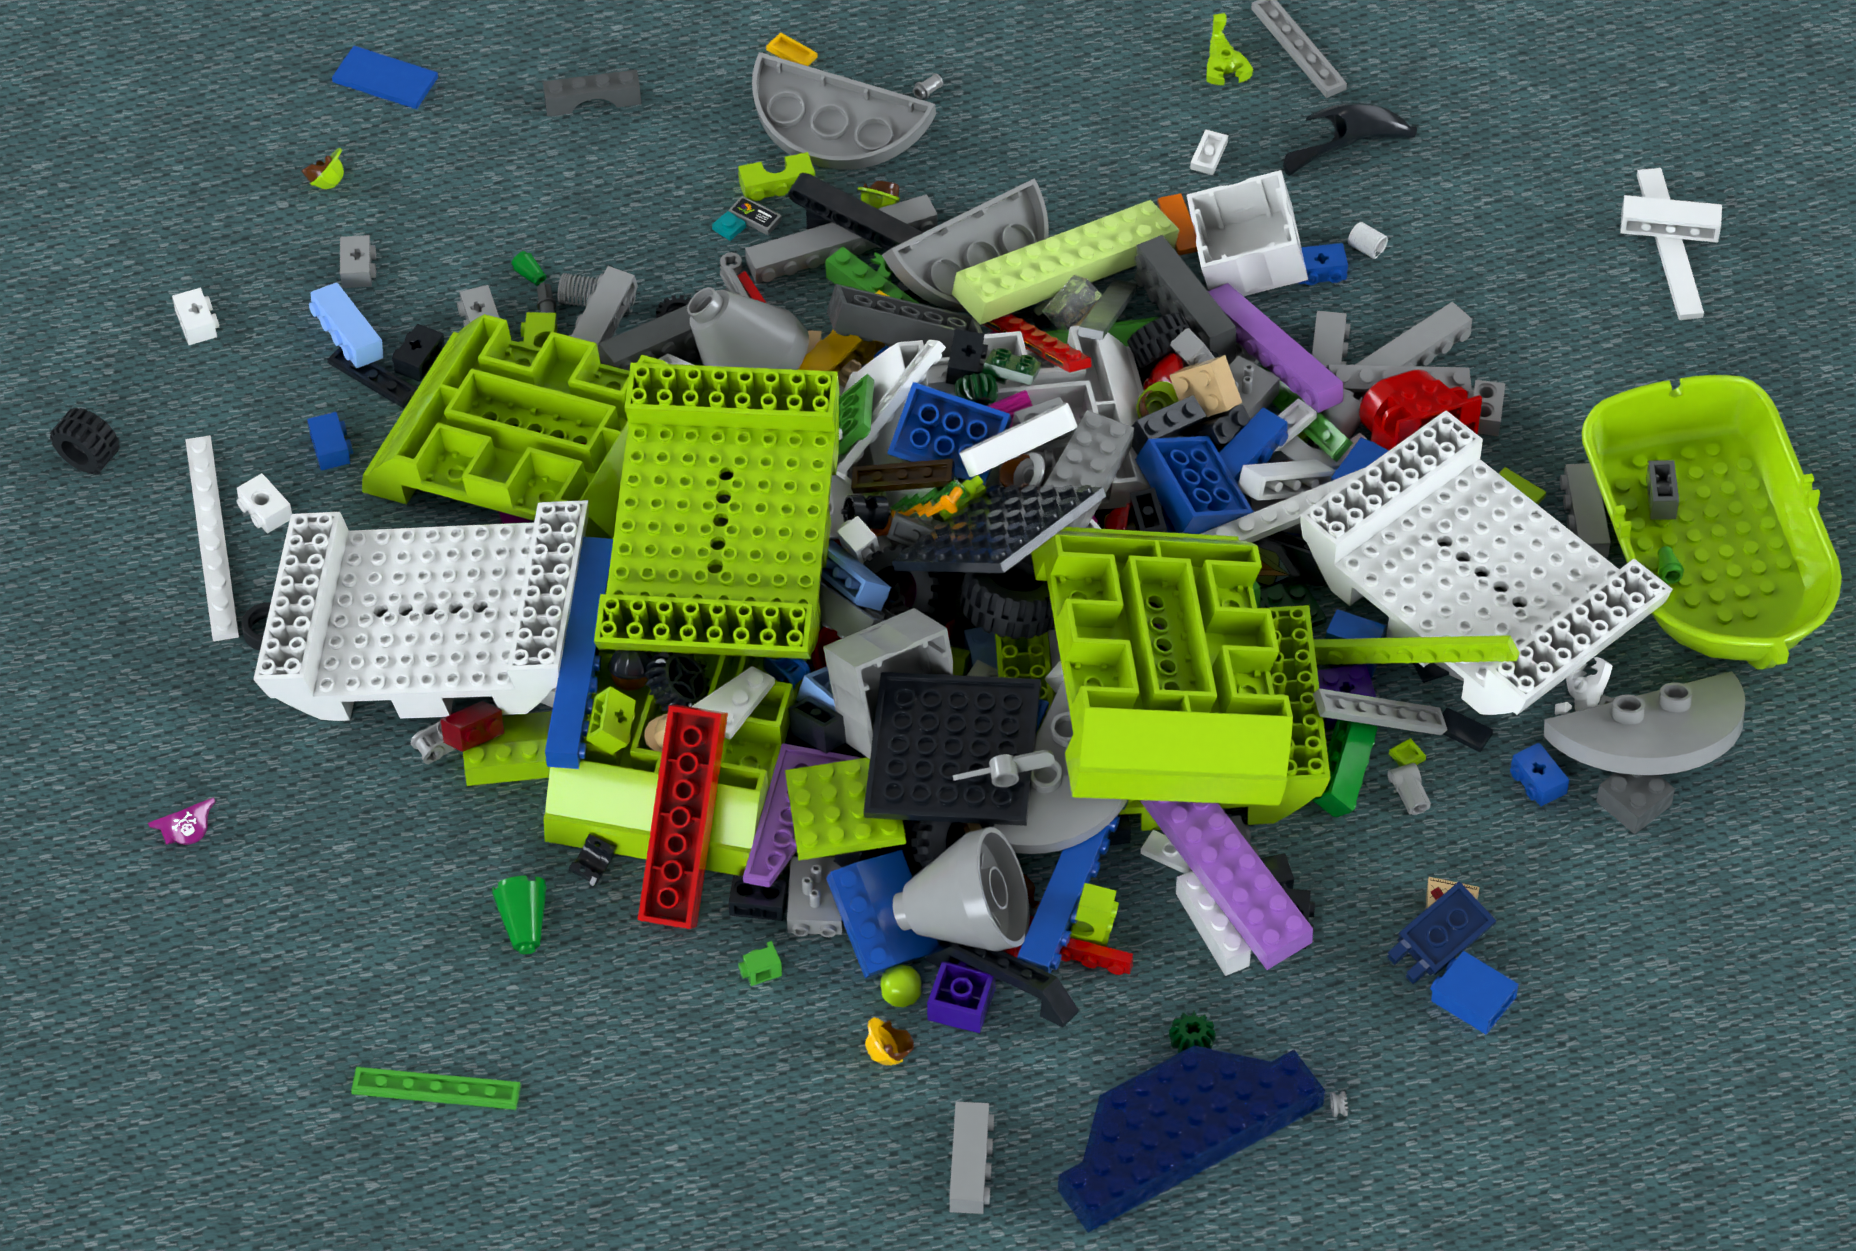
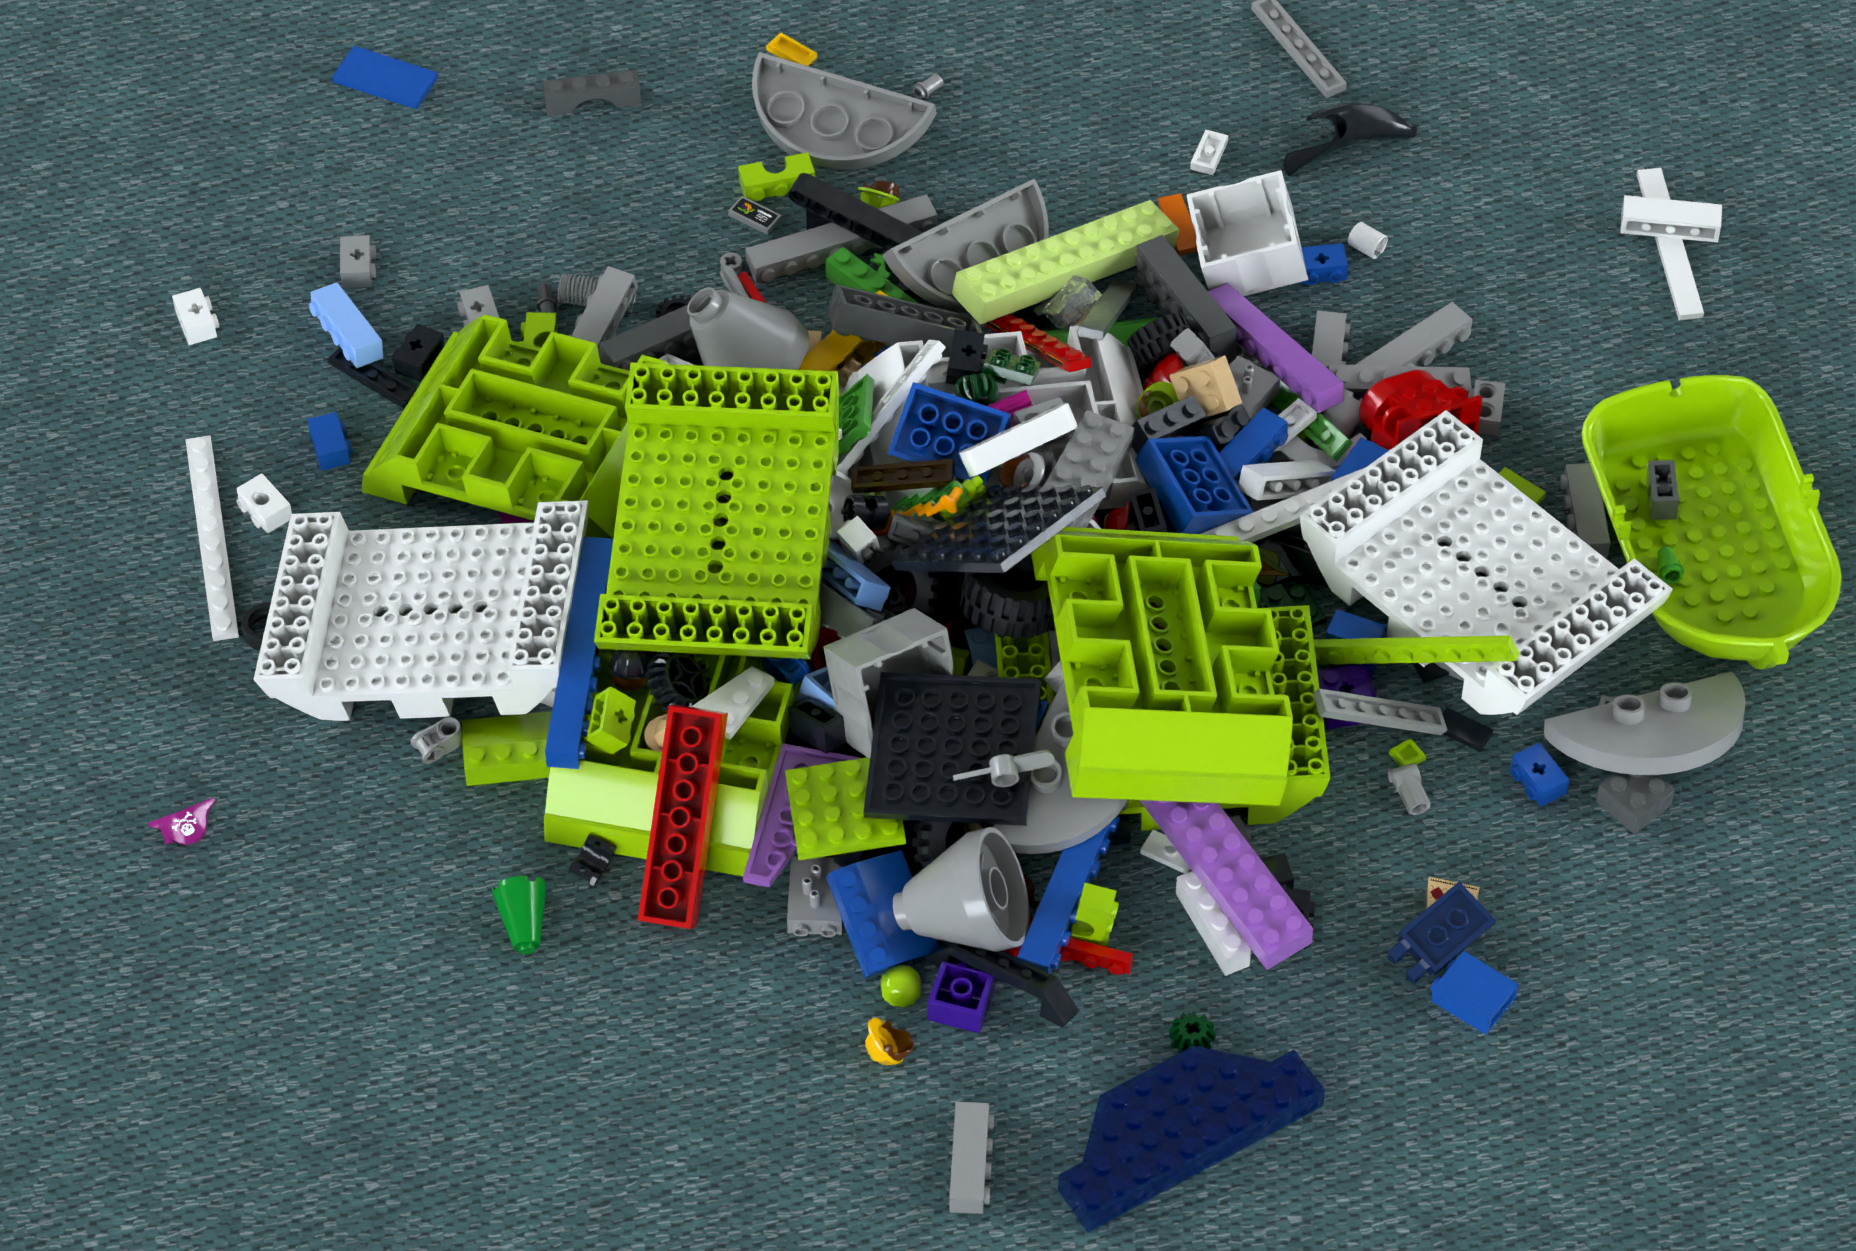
(84, 440): black tyre -> none
(325, 174): lime piece -> none
(436, 1088): bright green tile -> none
(472, 726): dark red brick -> none
(527, 266): green cone -> none
(729, 225): teal plate -> none
(757, 901): black brick -> none
(761, 965): bright green brick -> none
(1223, 57): lime animal -> none
(1338, 1104): light grey bush -> none
(1347, 764): green brick -> none
(1586, 690): white animal -> none

